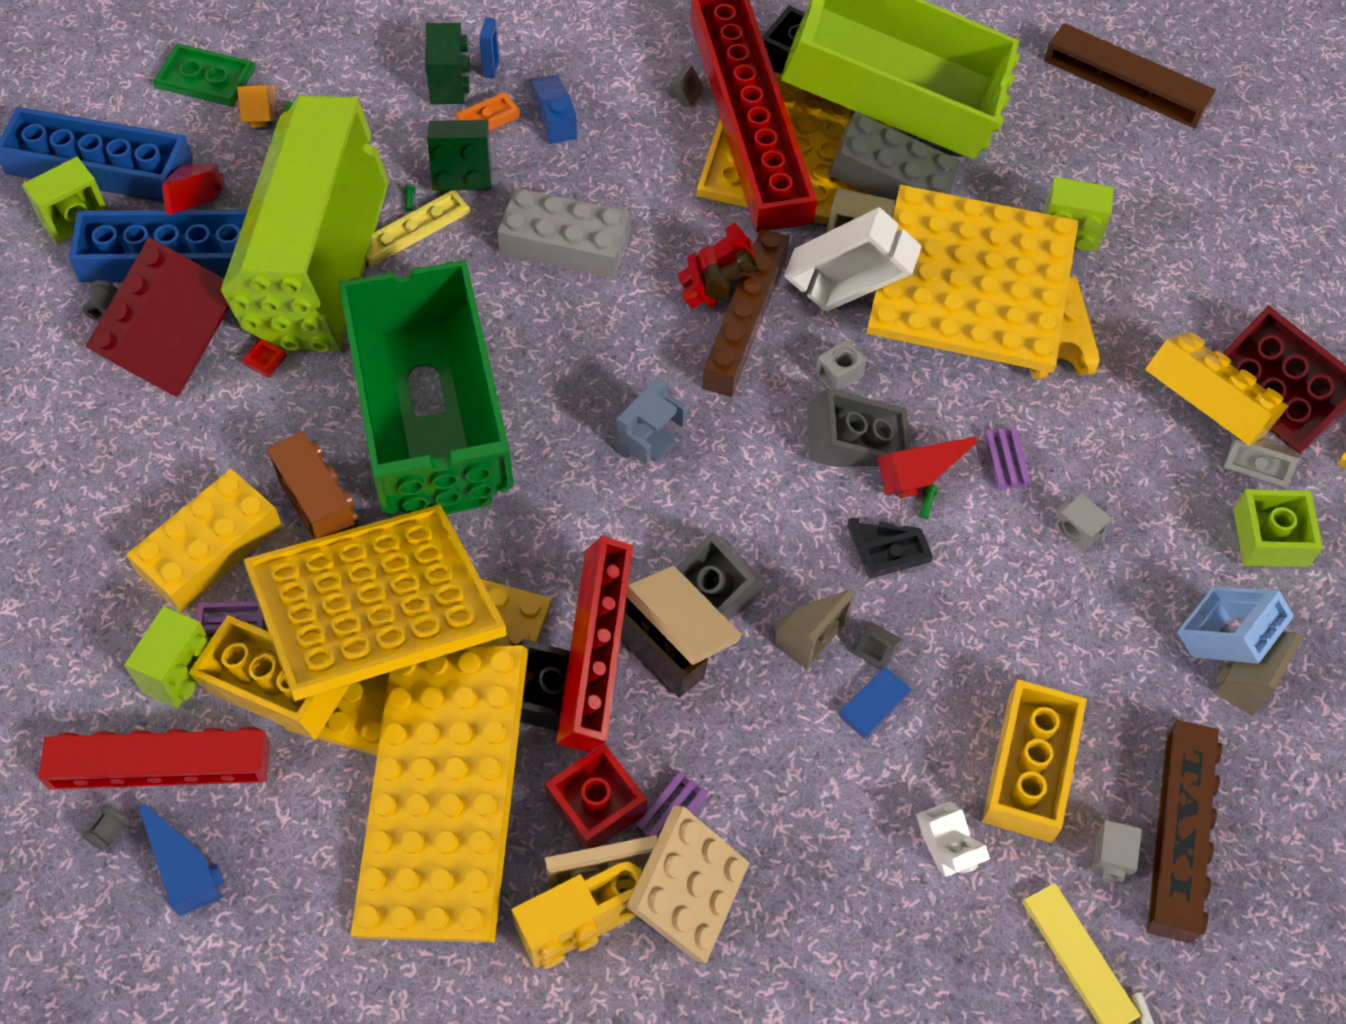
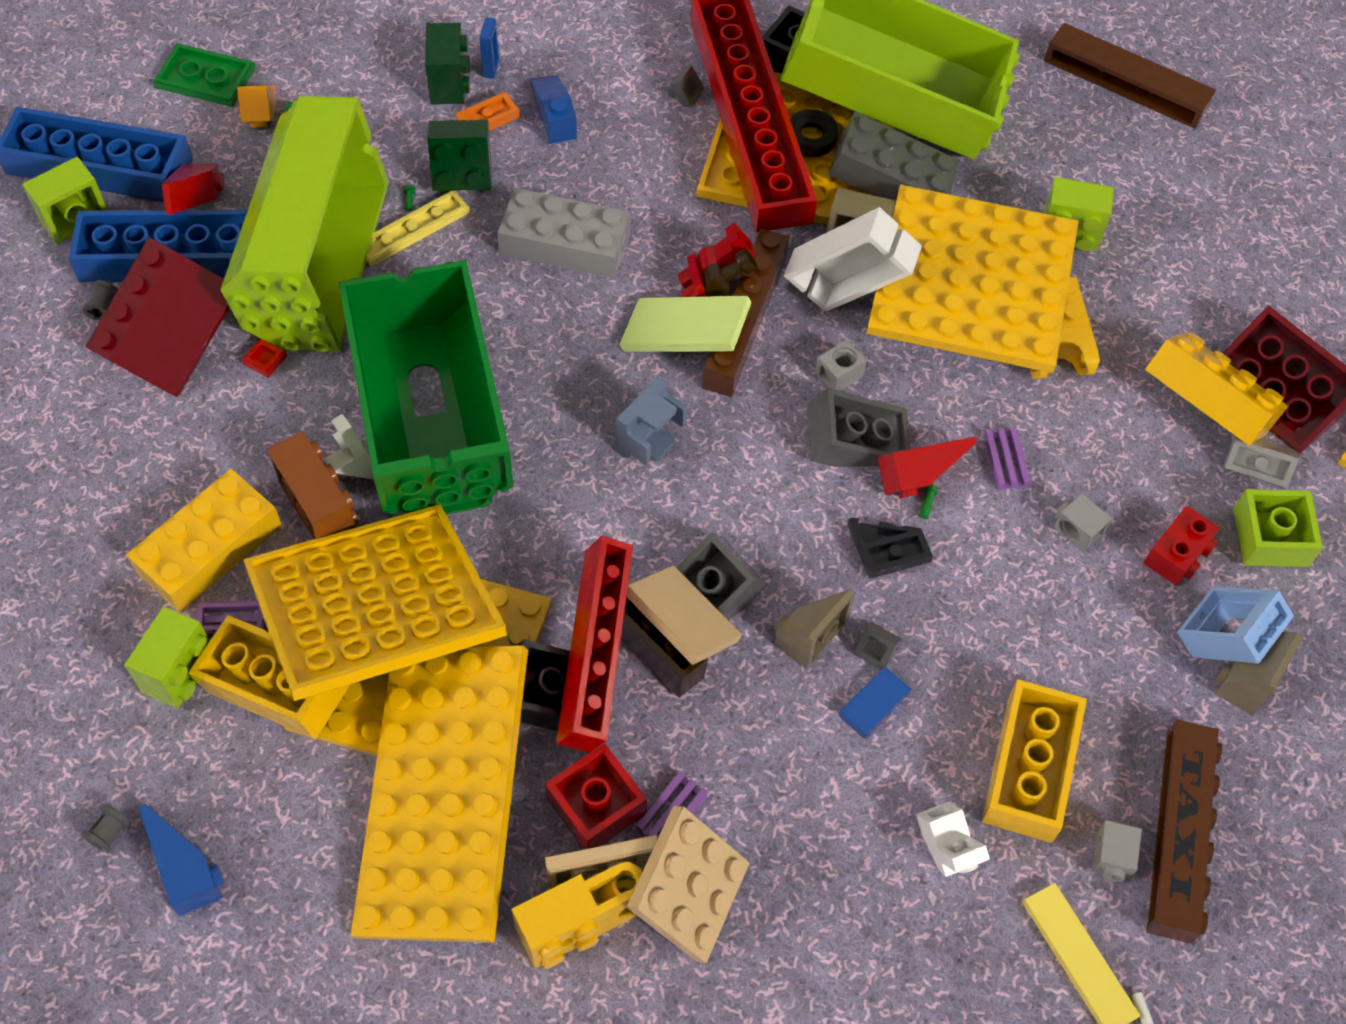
(154, 758): red brick -> none
(352, 457): none -> white slope
(685, 324): none -> yellowish green tile
(821, 121): none -> black tyre
(1181, 546): none -> red brick

